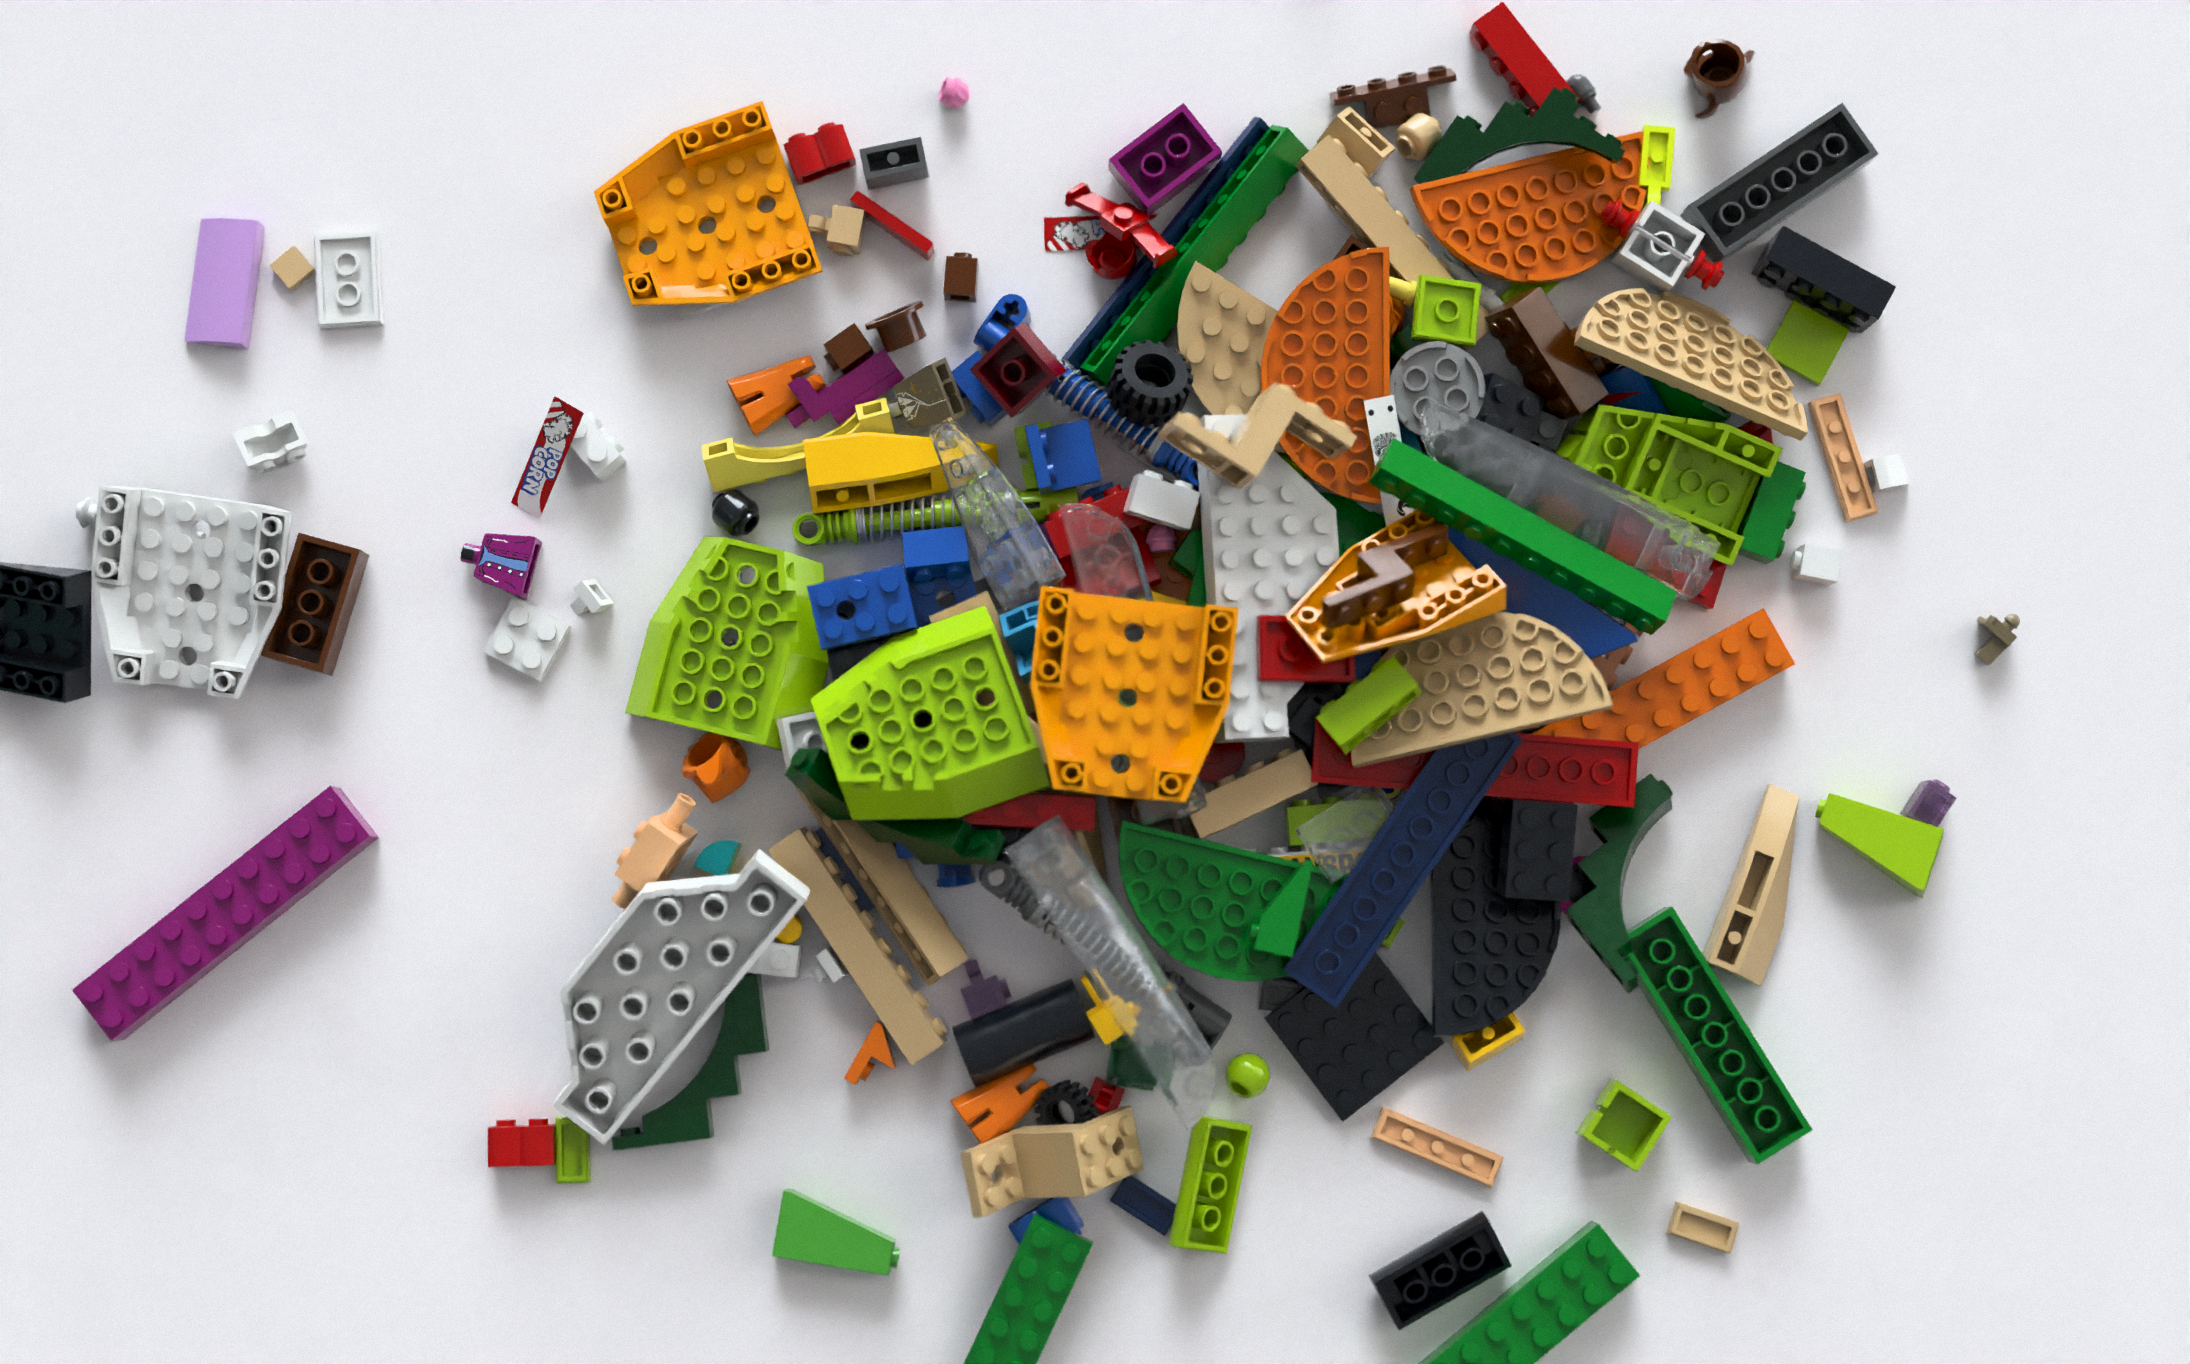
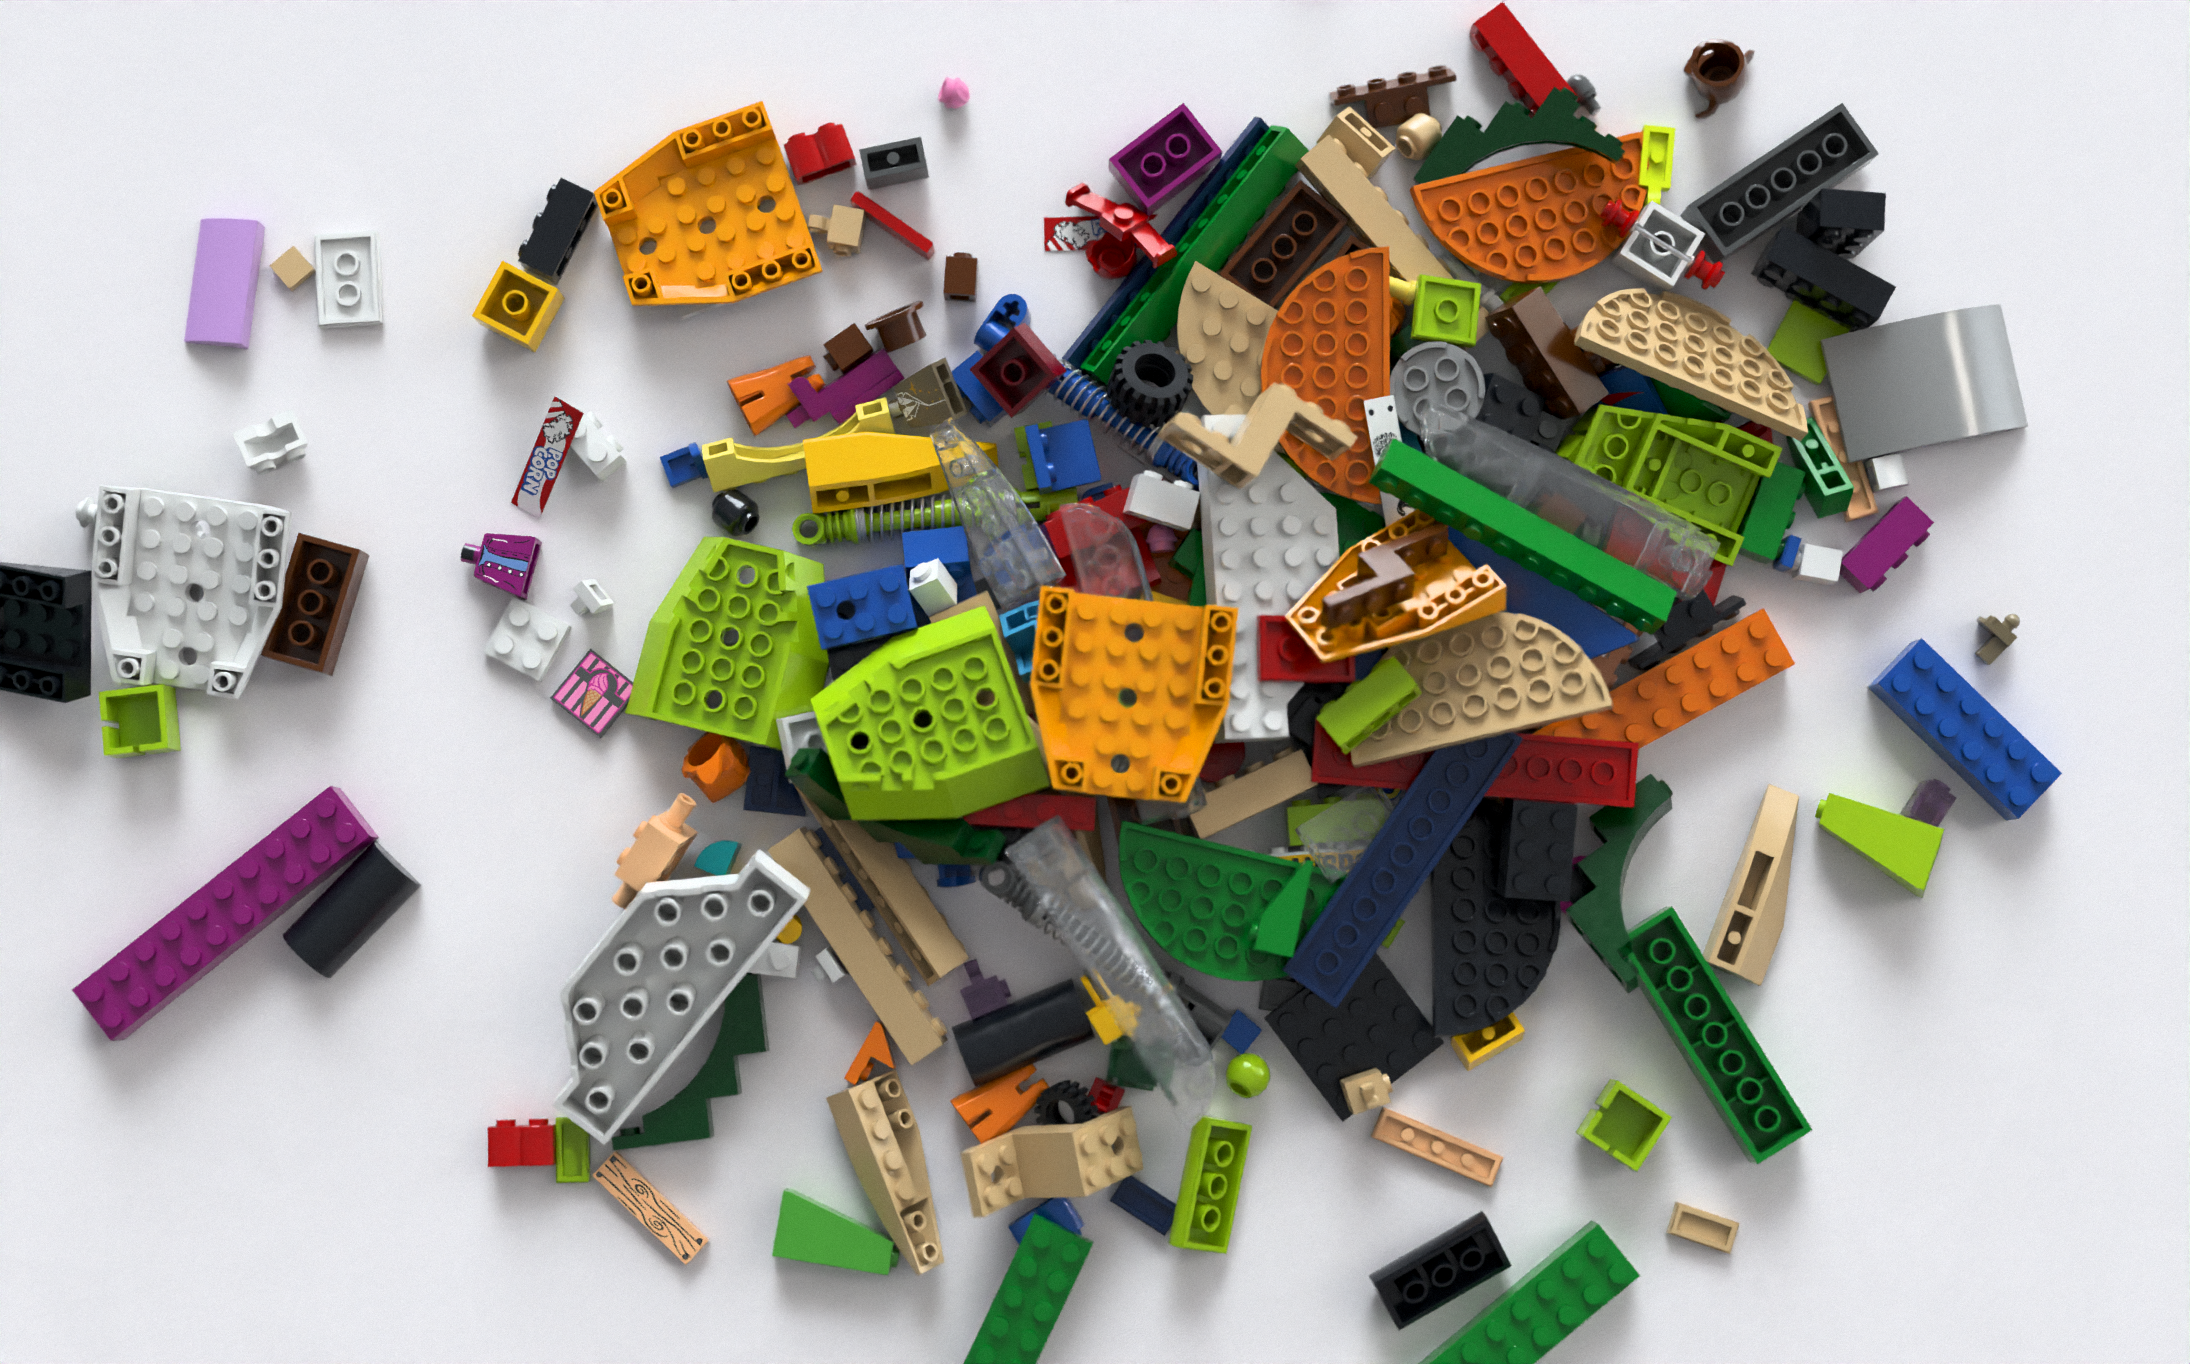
(145, 721): none -> lime piece
(350, 910): none -> black brick
(518, 306): none -> yellow brick
(557, 230): none -> black brick
(594, 693): none -> tile
(650, 1207): none -> light nougat tile
(684, 465): none -> blue tile
(767, 785): none -> dark blue wing
(890, 1164): none -> tan wedge
(933, 587): none -> white brick
(1241, 1032): none -> blue tile
(1286, 246): none -> reddish brown brick
(1366, 1090): none -> tan brick
(1685, 622): none -> black bracket
(1788, 555): none -> blue tile
(1826, 482): none -> green slope
(1843, 220): none -> black brick
(1885, 545): none -> magenta brick
(1923, 382): none -> light grey slope
(1964, 730): none -> blue brick

